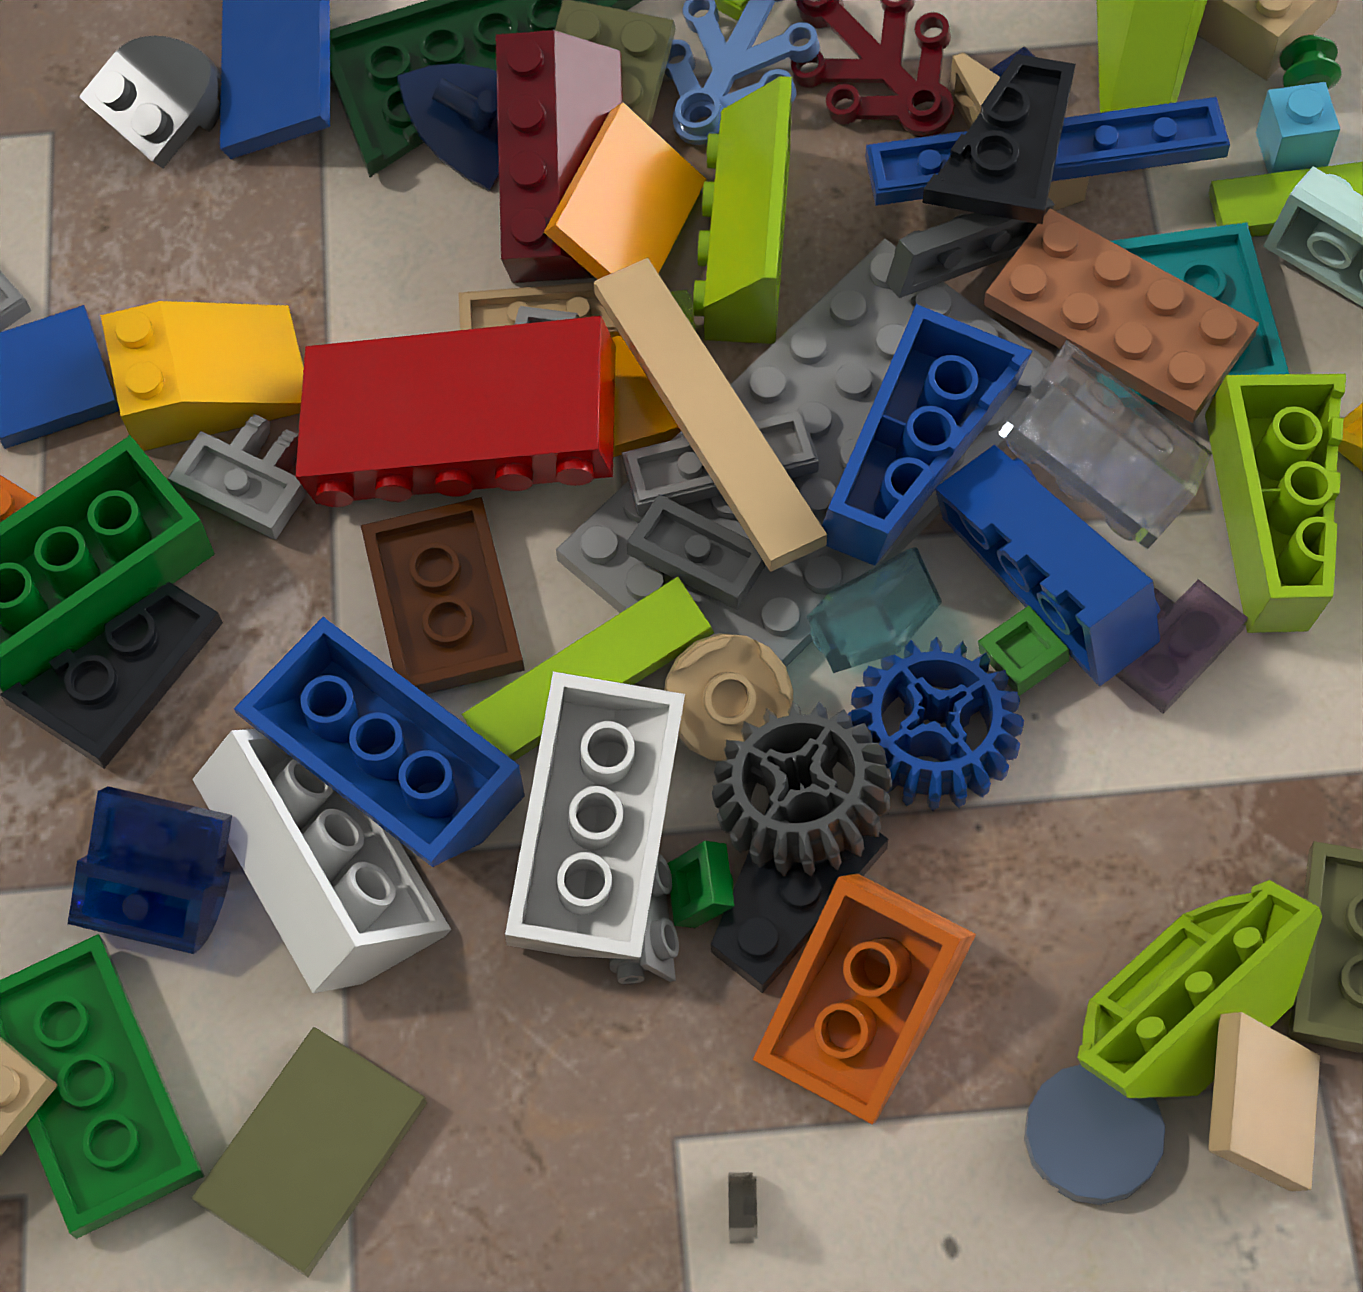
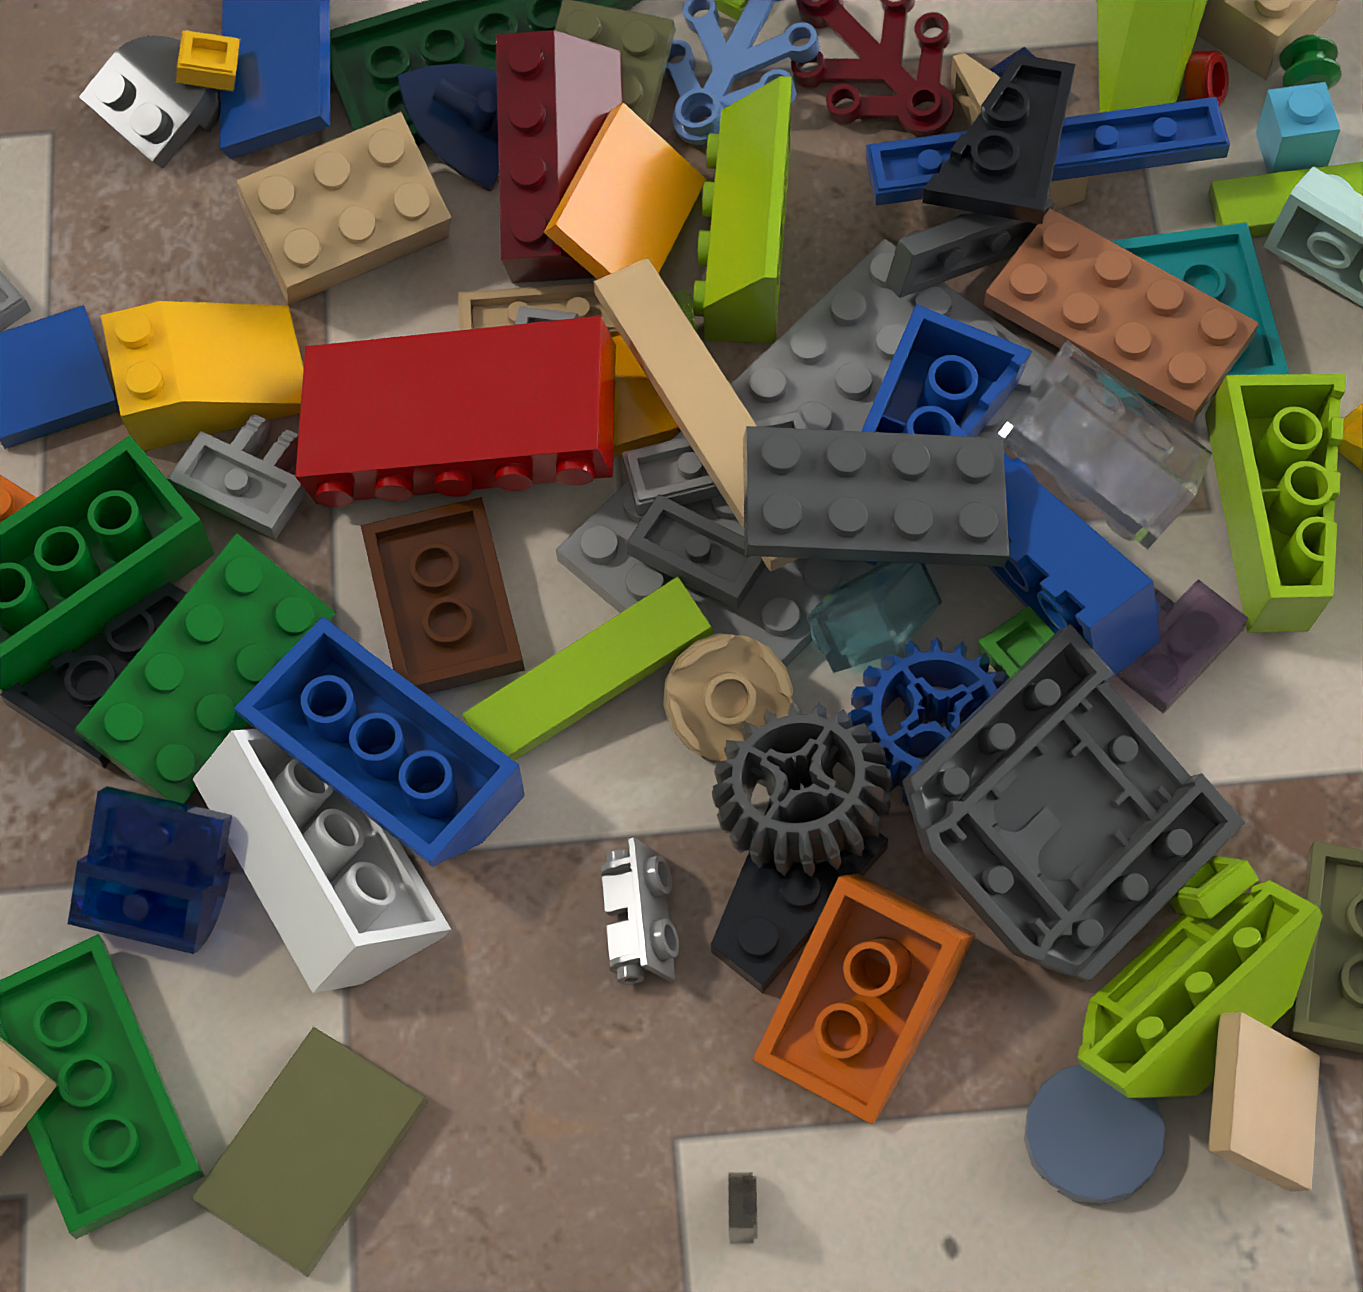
(190, 675): none -> green plate
(207, 60): none -> yellow tile
(344, 208): none -> tan brick
(594, 819): white slope -> none
(701, 884): green plate -> none
(874, 497): none -> dark grey plate
(1064, 813): none -> dark grey wedge
(1206, 76): none -> red tile
(1214, 887): none -> lime tile

